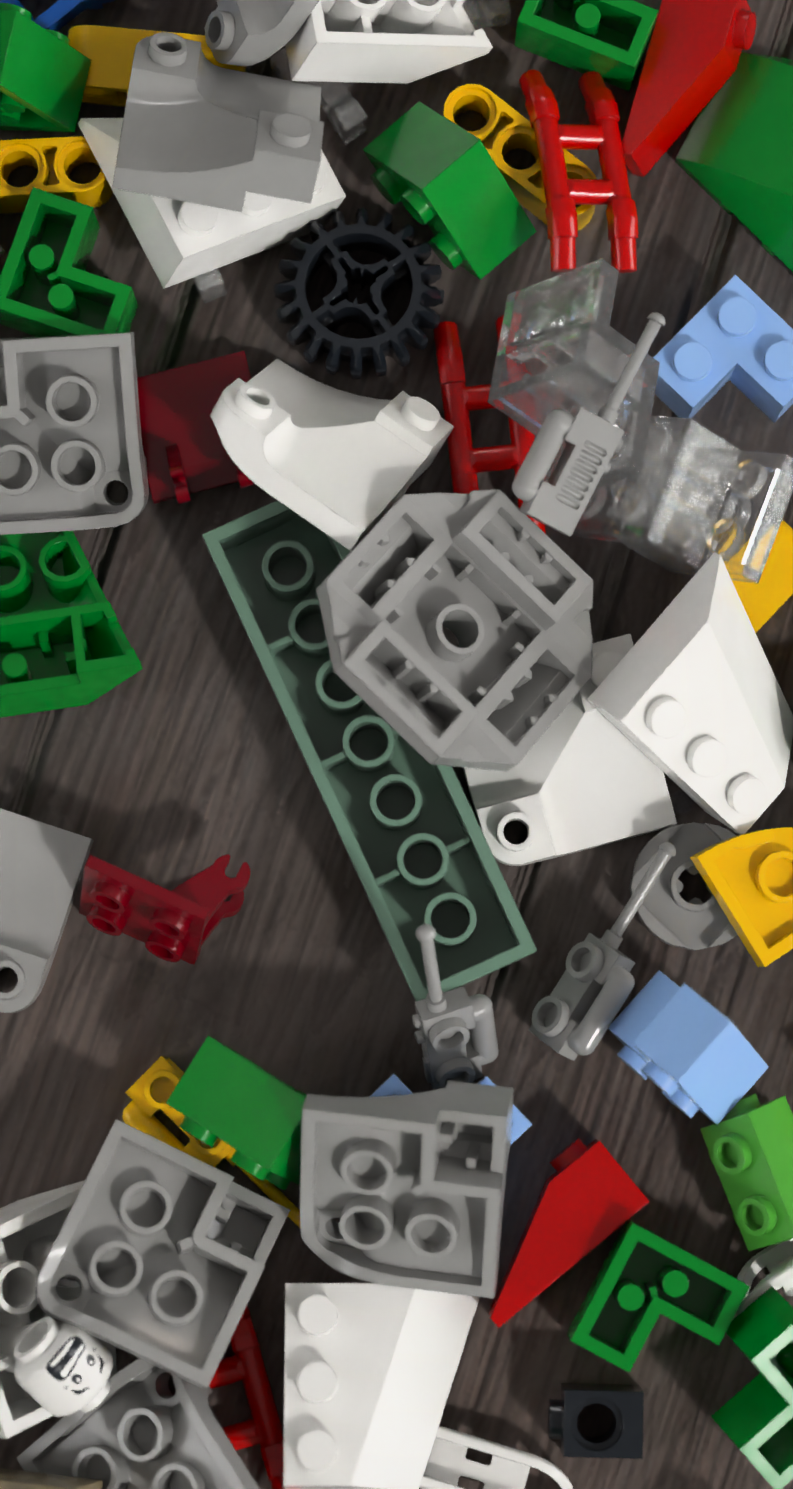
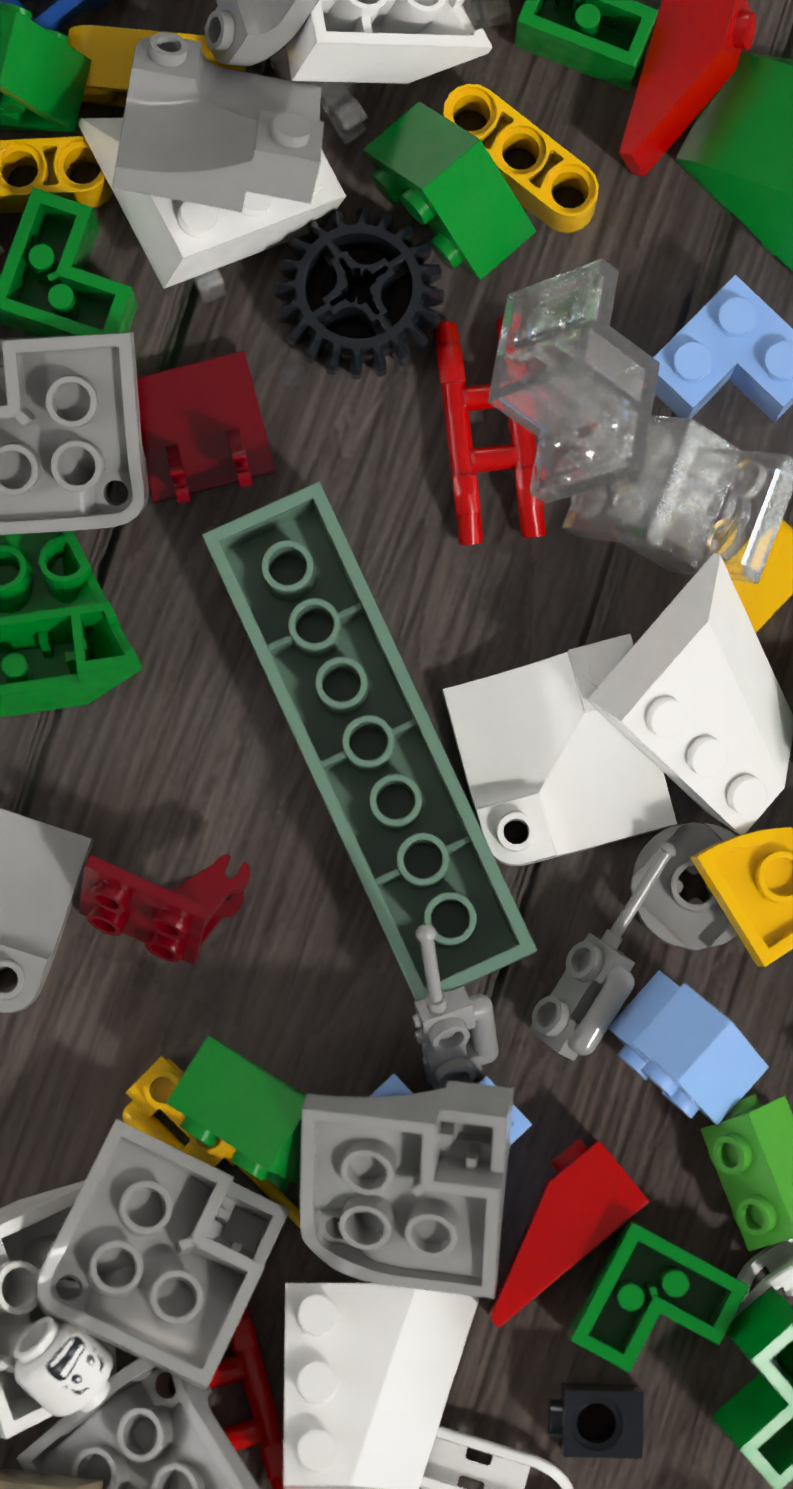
(325, 449): white slope -> none
(504, 596): light grey piece -> none
(564, 193): red piece -> none
(588, 448): light grey piece -> none

